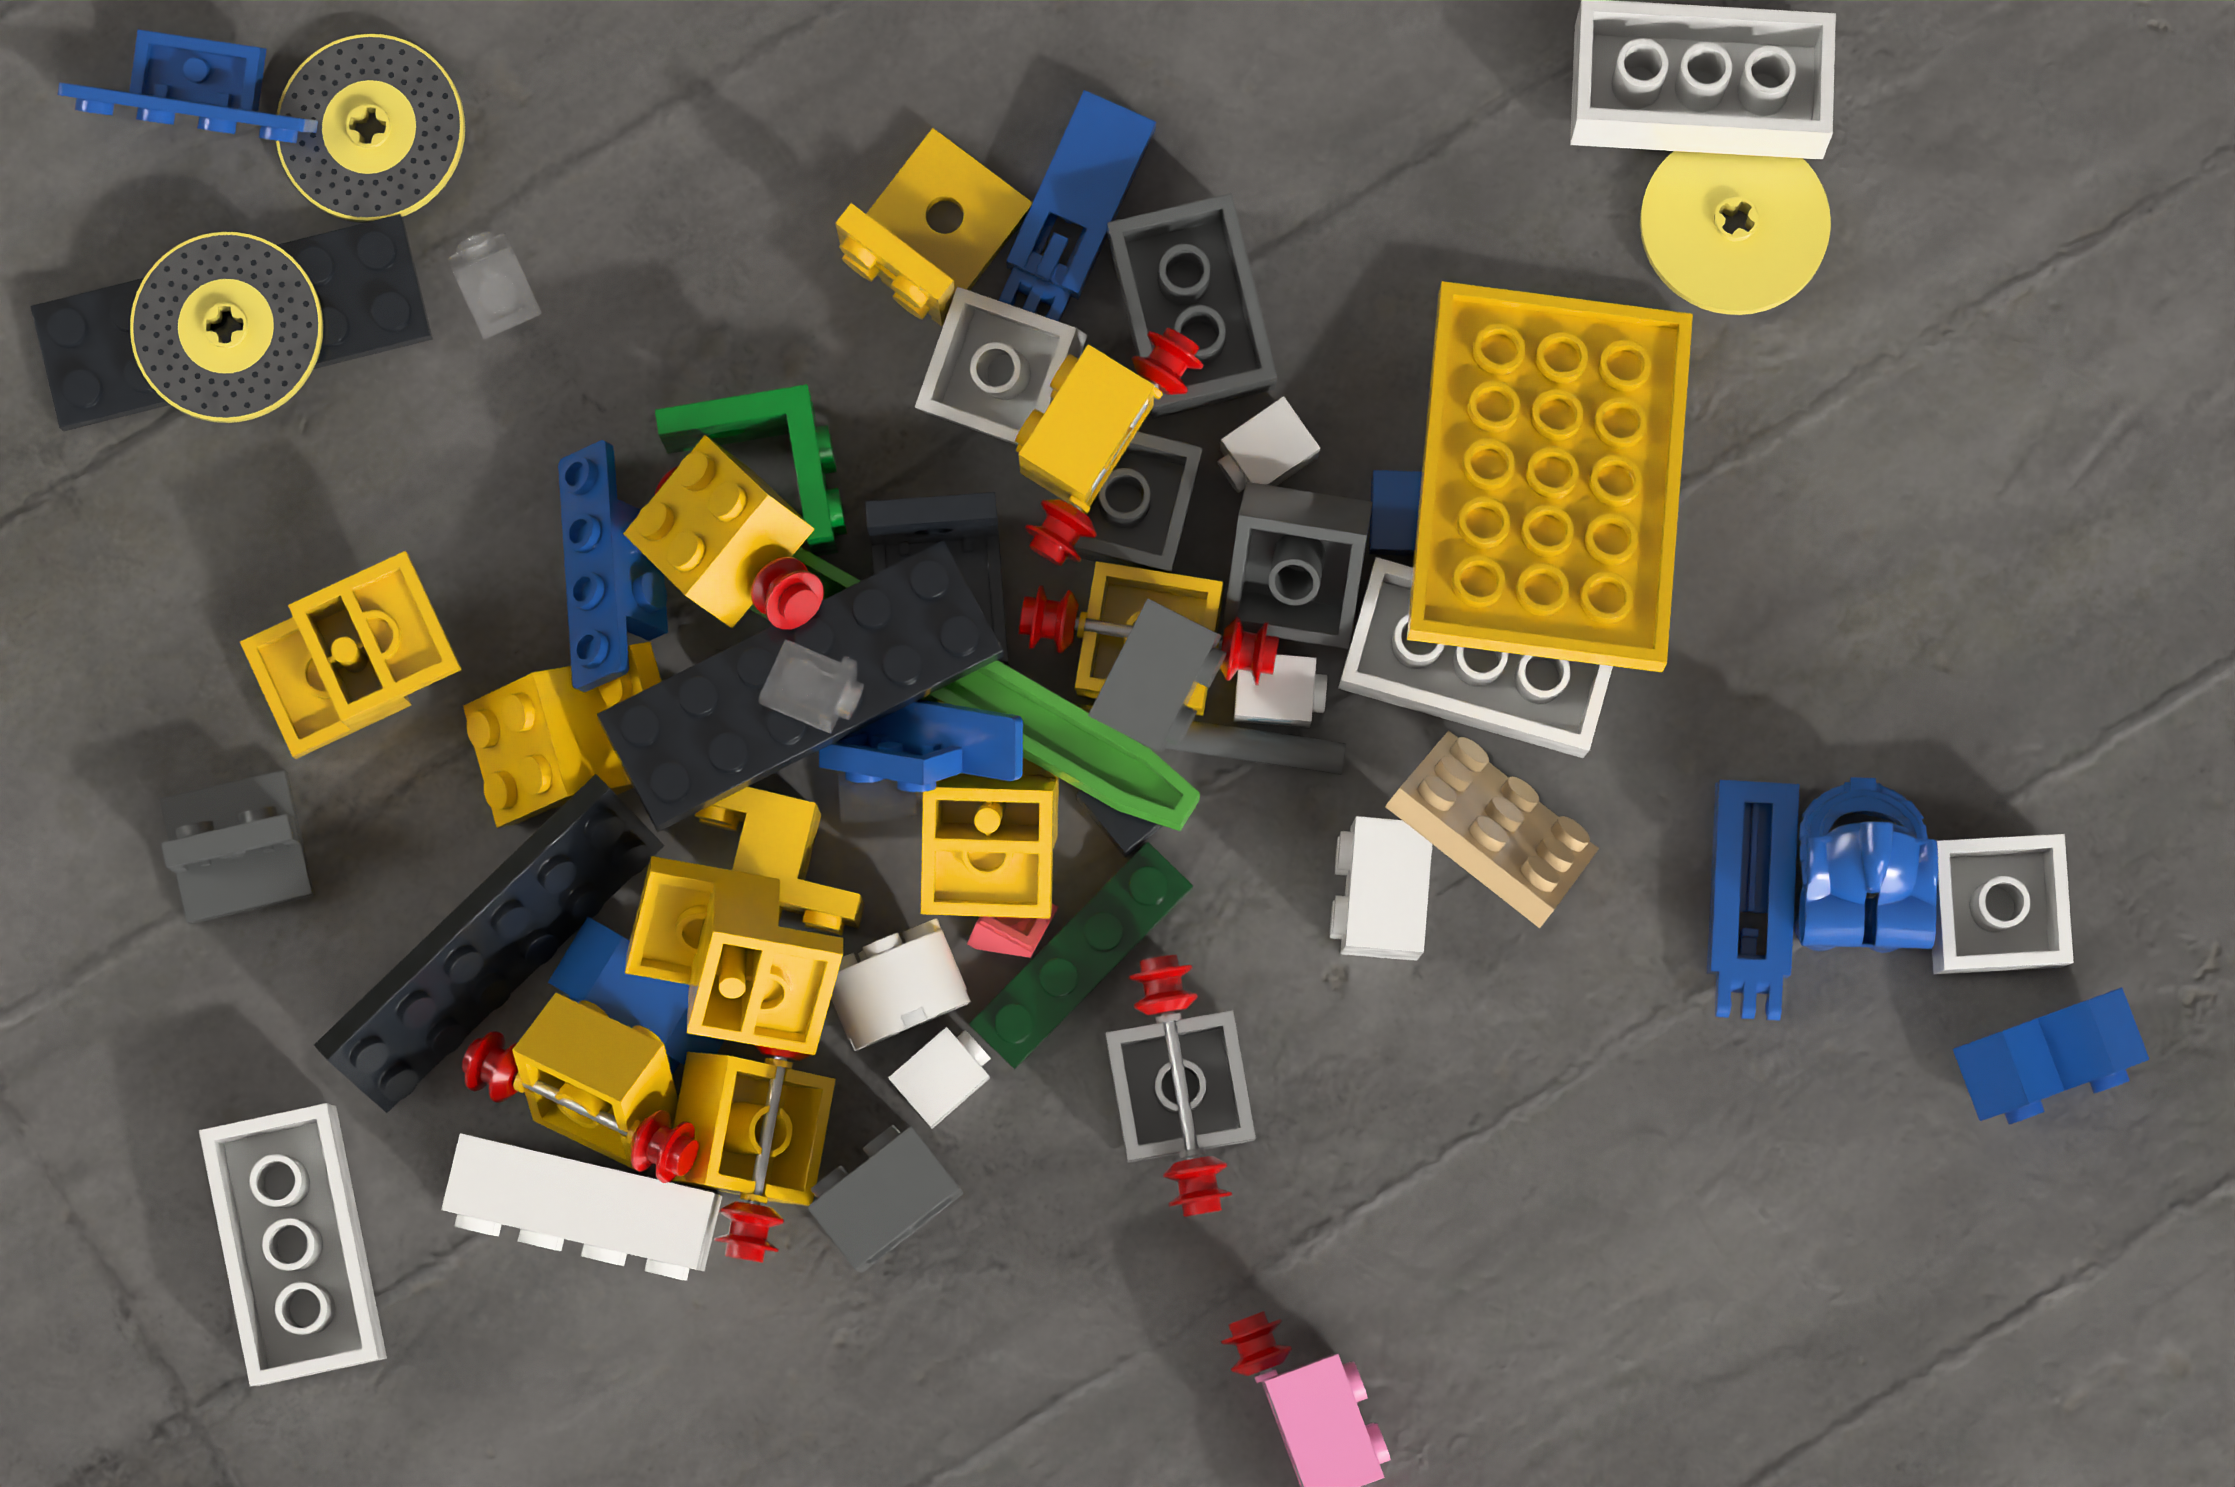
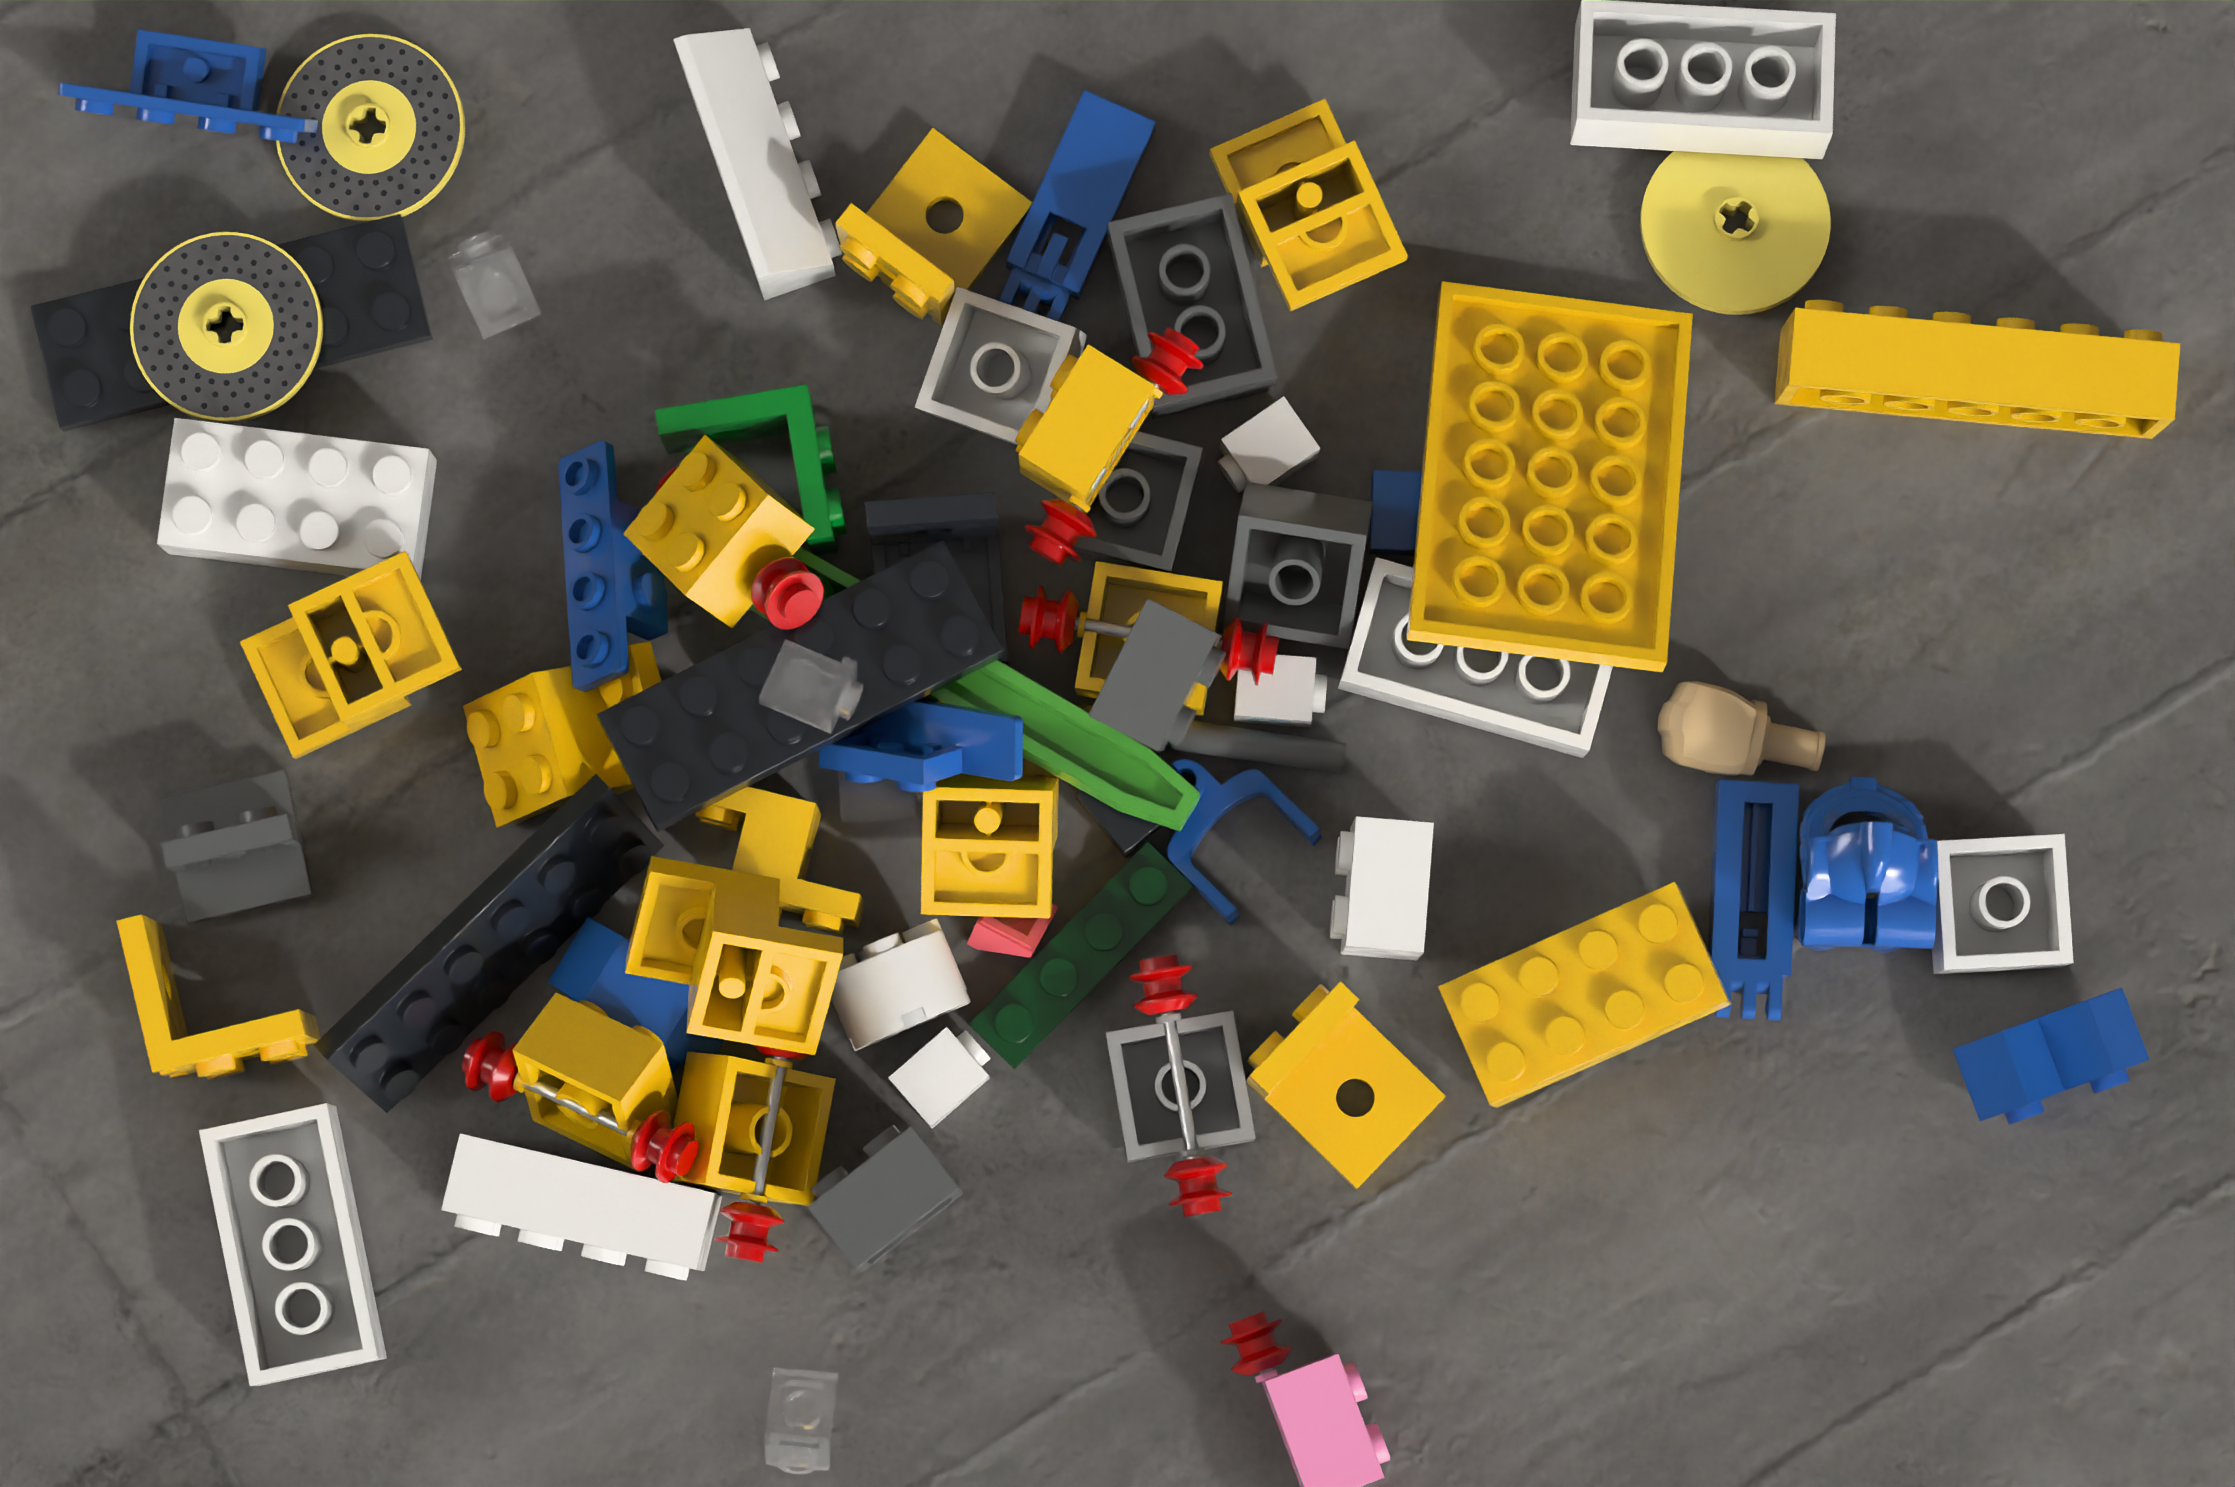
(162, 1021): none -> yellow bracket
(293, 498): none -> white brick
(757, 160): none -> white slope
(800, 1420): none -> clear bracket
(1213, 804): none -> blue piece
(1308, 204): none -> yellow bracket
(1325, 1050): none -> yellow bracket
(1493, 827): tan plate -> none
(1584, 995): none -> yellow brick
(1728, 734): none -> tan piece
(1977, 371): none -> yellow brick

